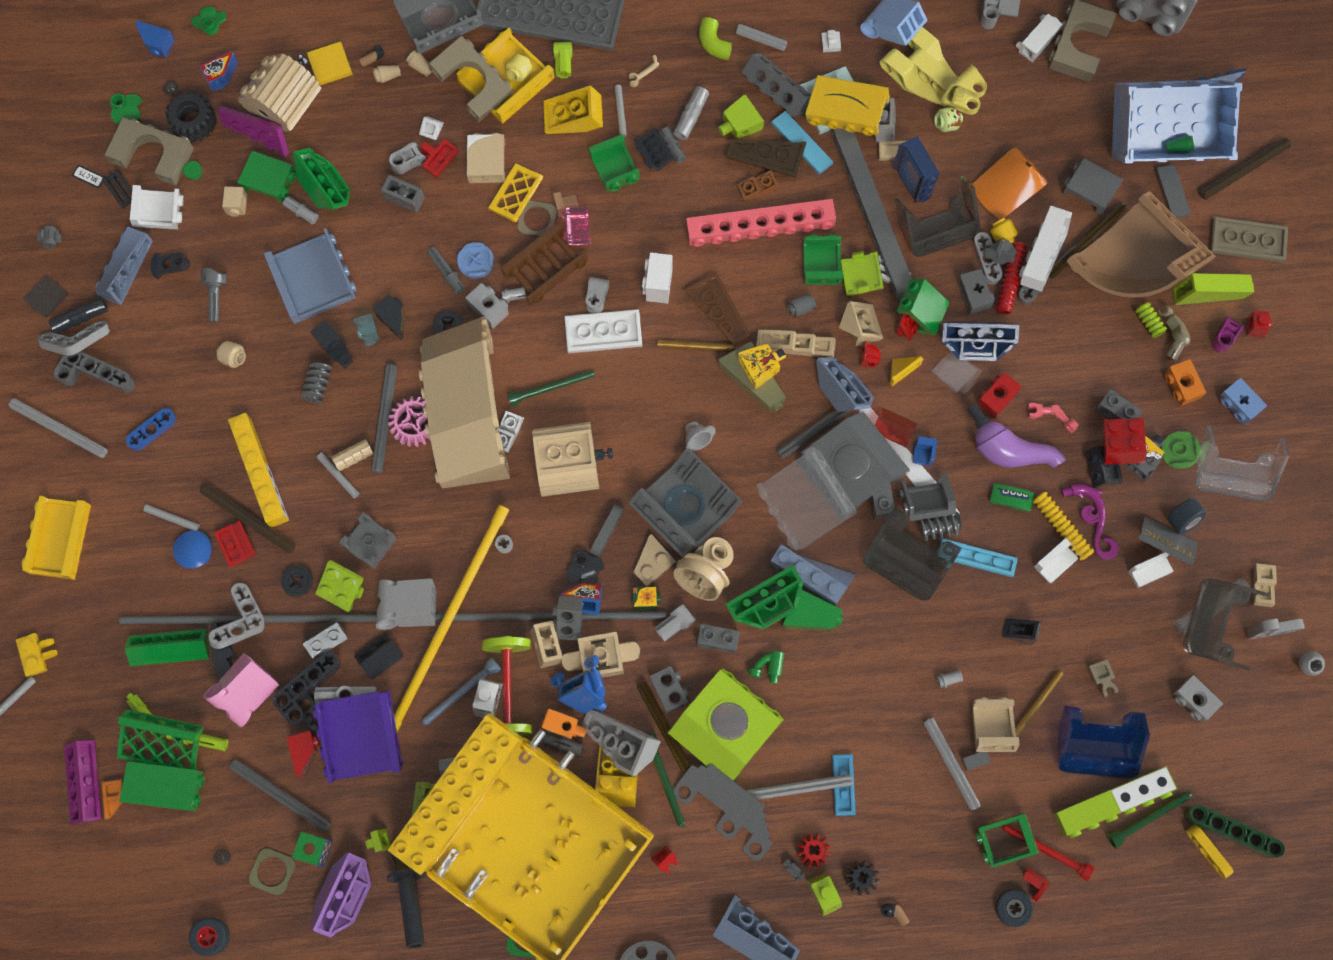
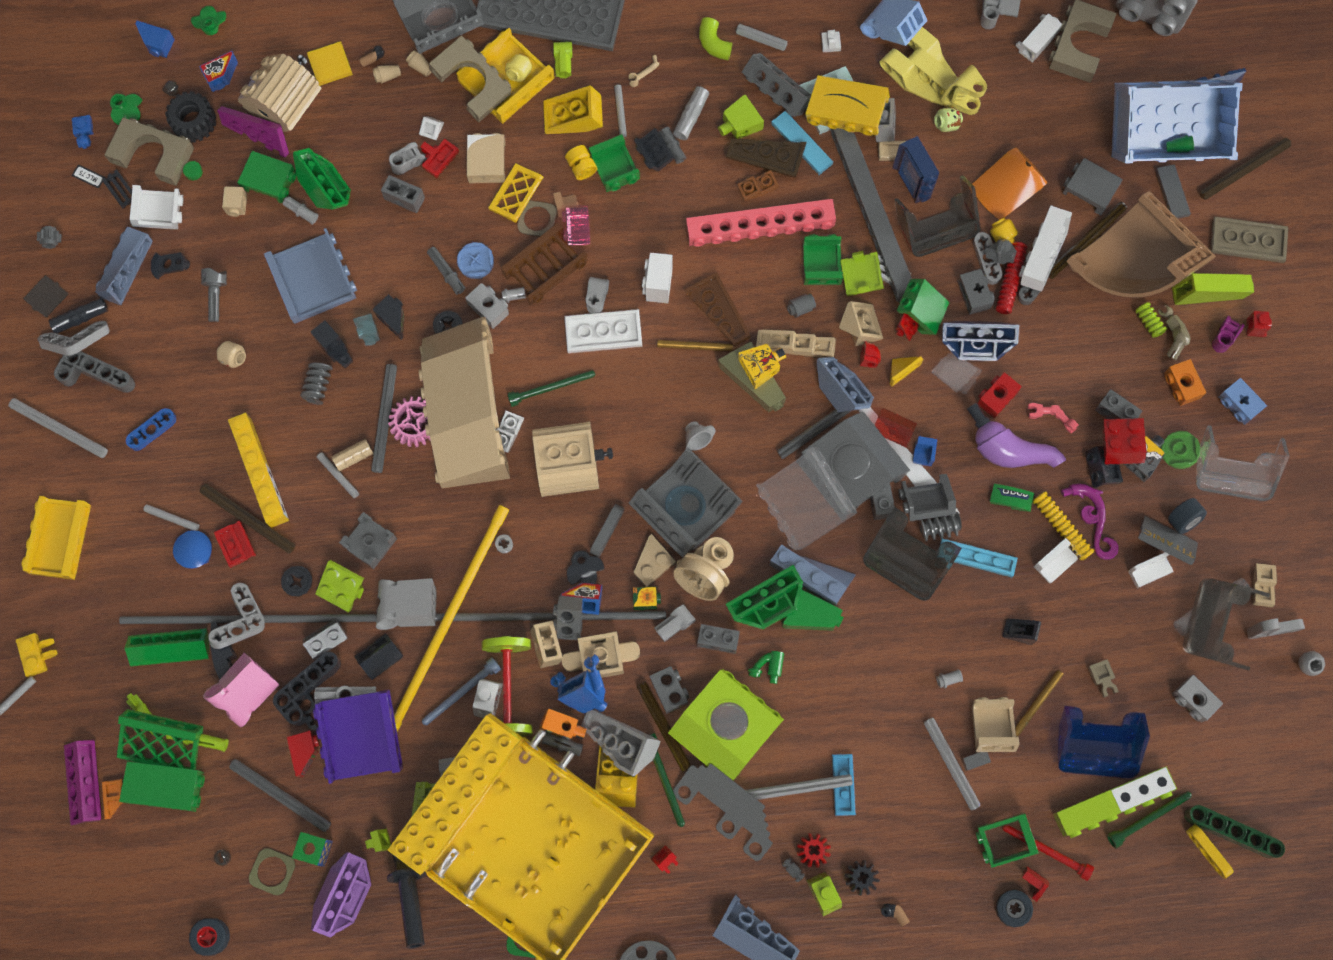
(82, 128): none -> blue plate
(580, 162): none -> yellow wheel

